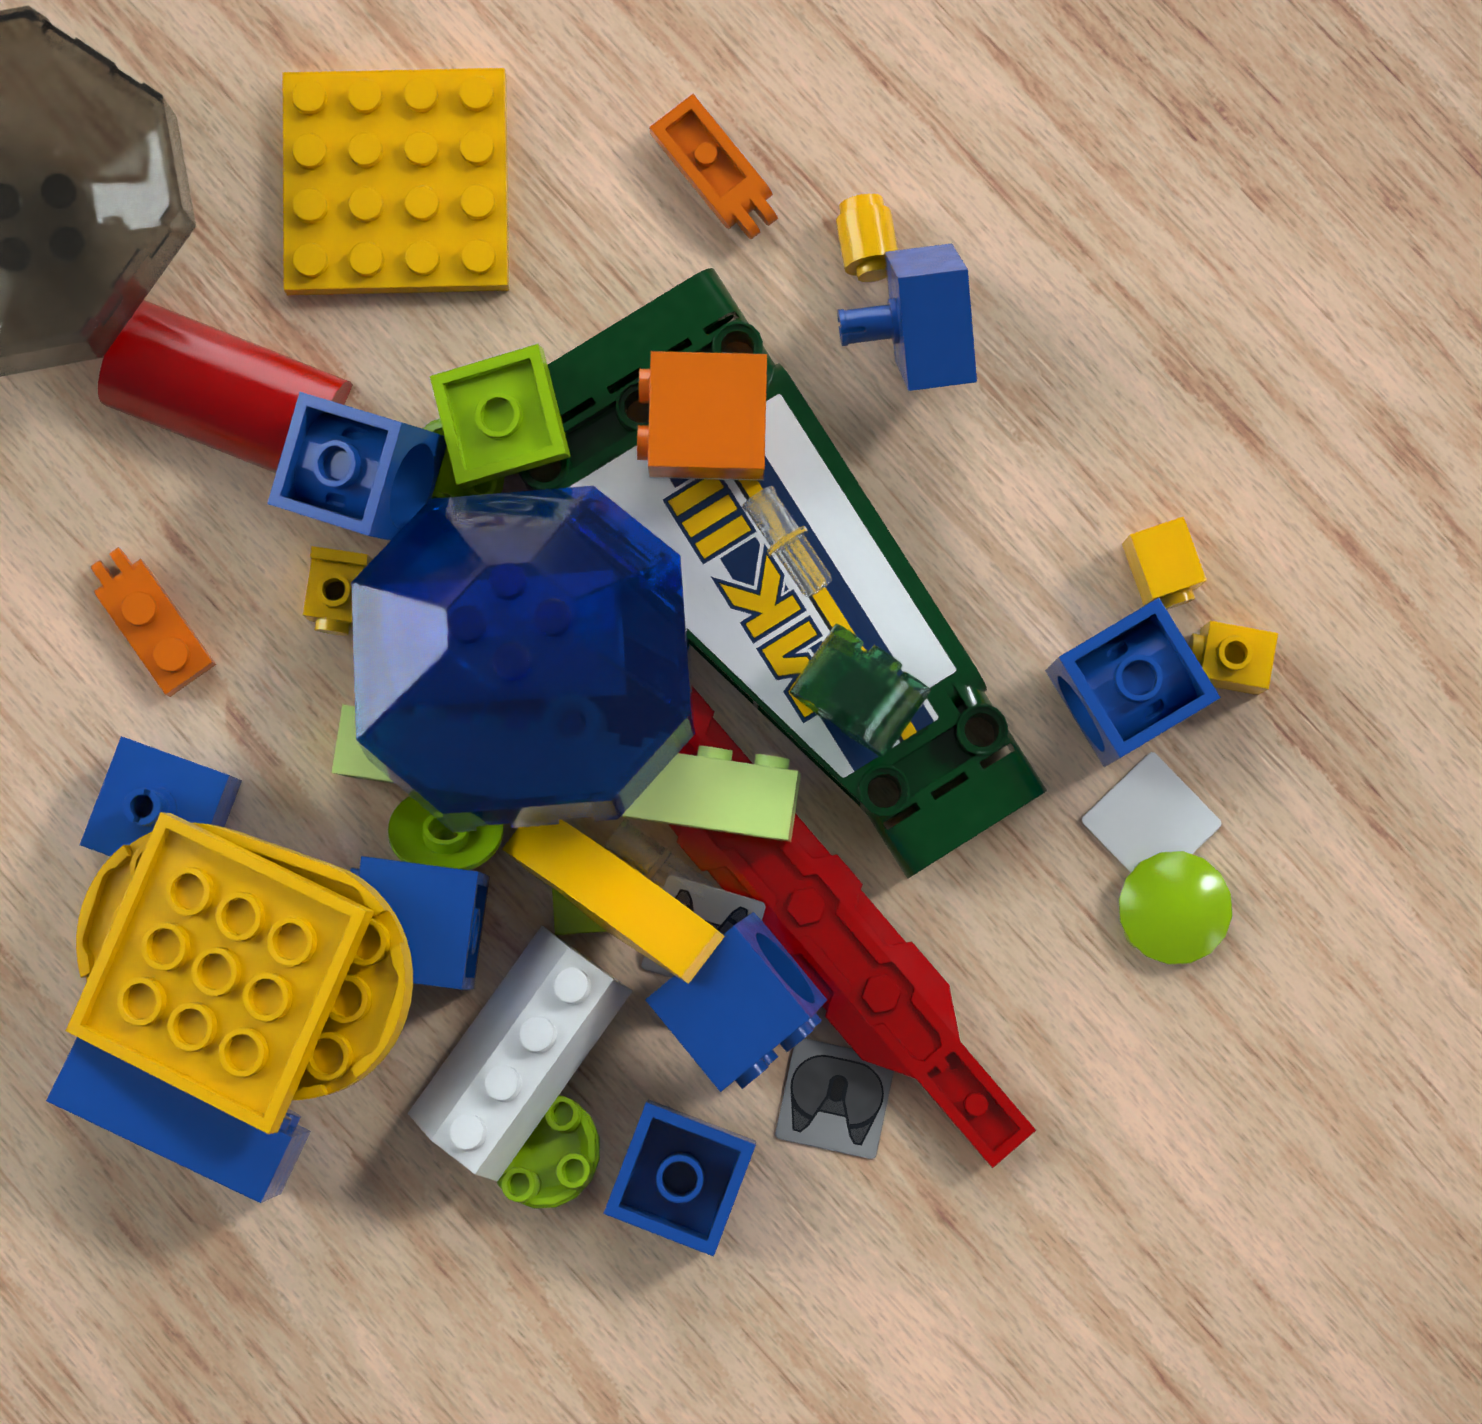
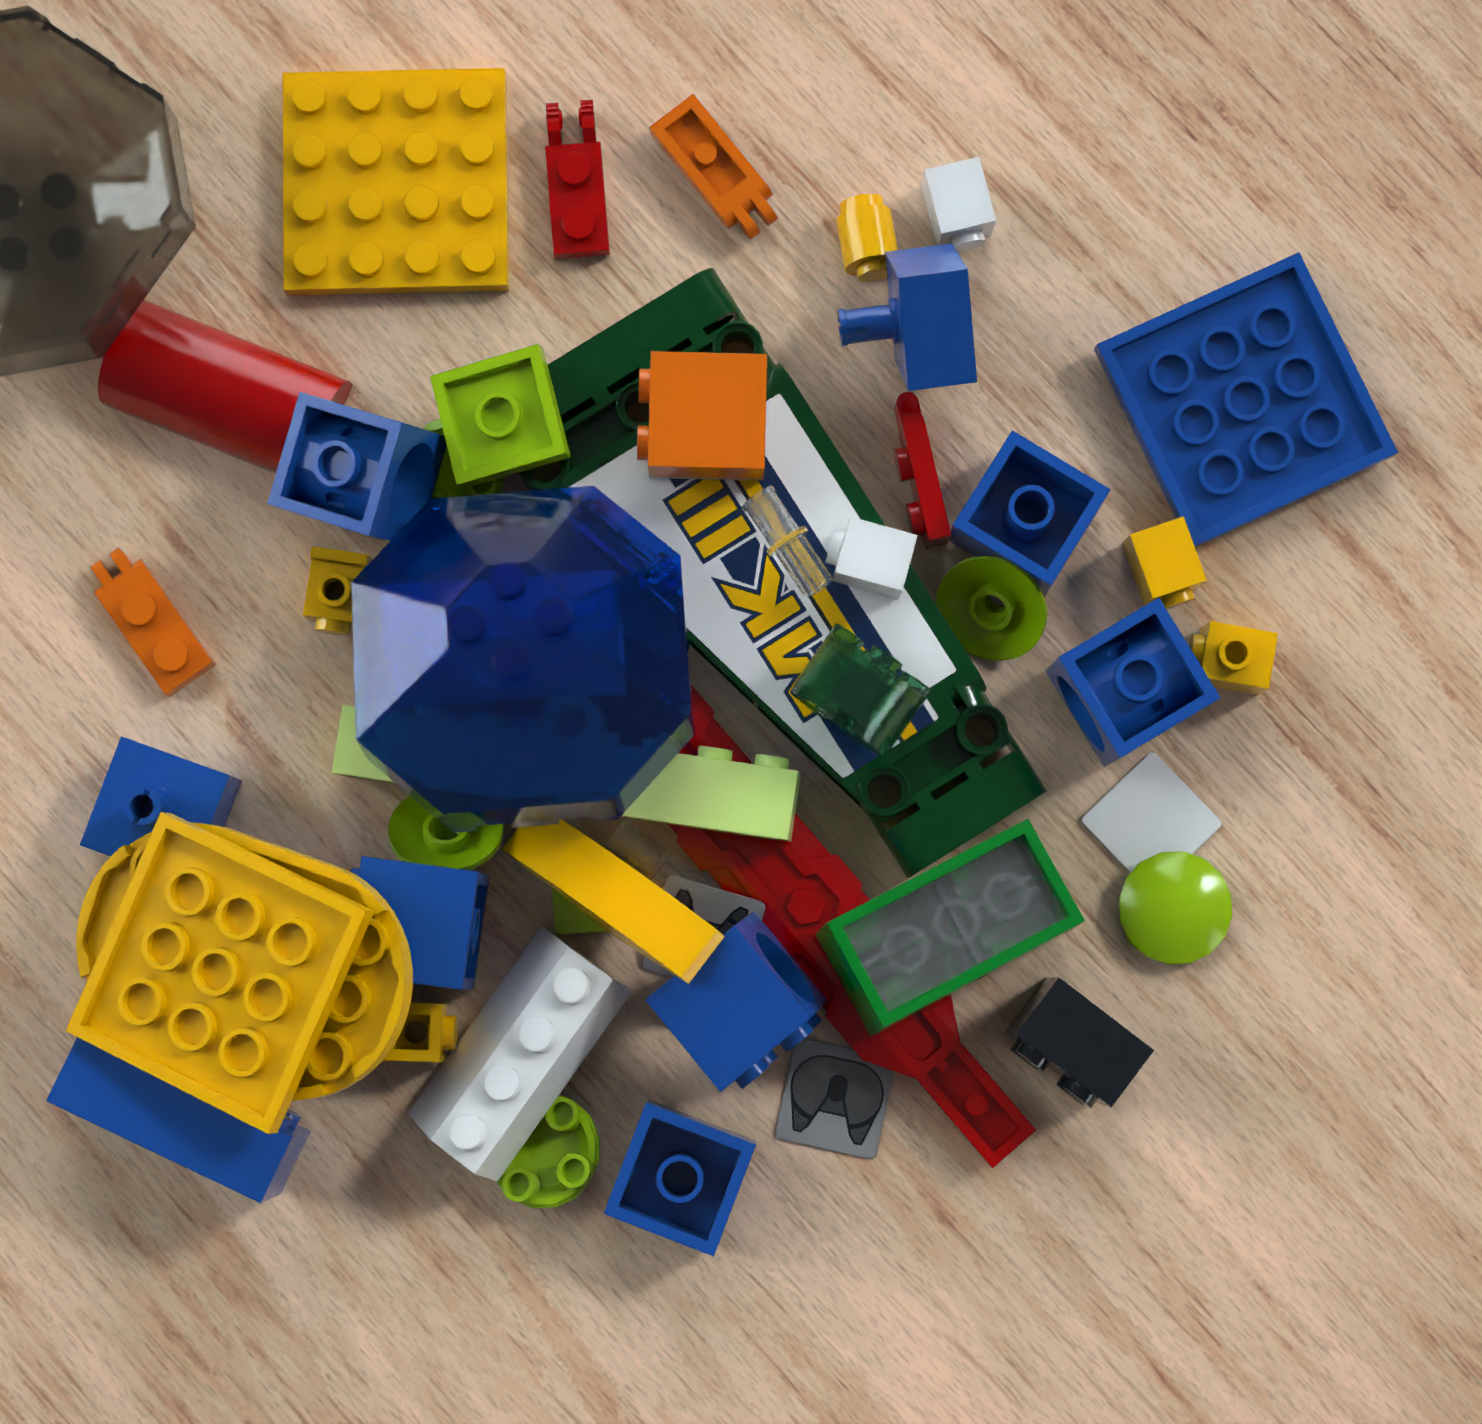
(440, 1035): none -> yellow brick
(576, 188): none -> red hinge
(871, 557): none -> white brick
(916, 464): none -> red hinge
(949, 927): none -> clear brick
(958, 204): none -> white brick
(984, 626): none -> lime dish
(1029, 510): none -> blue brick
(1077, 1042): none -> black brick
(1245, 400): none -> blue plate

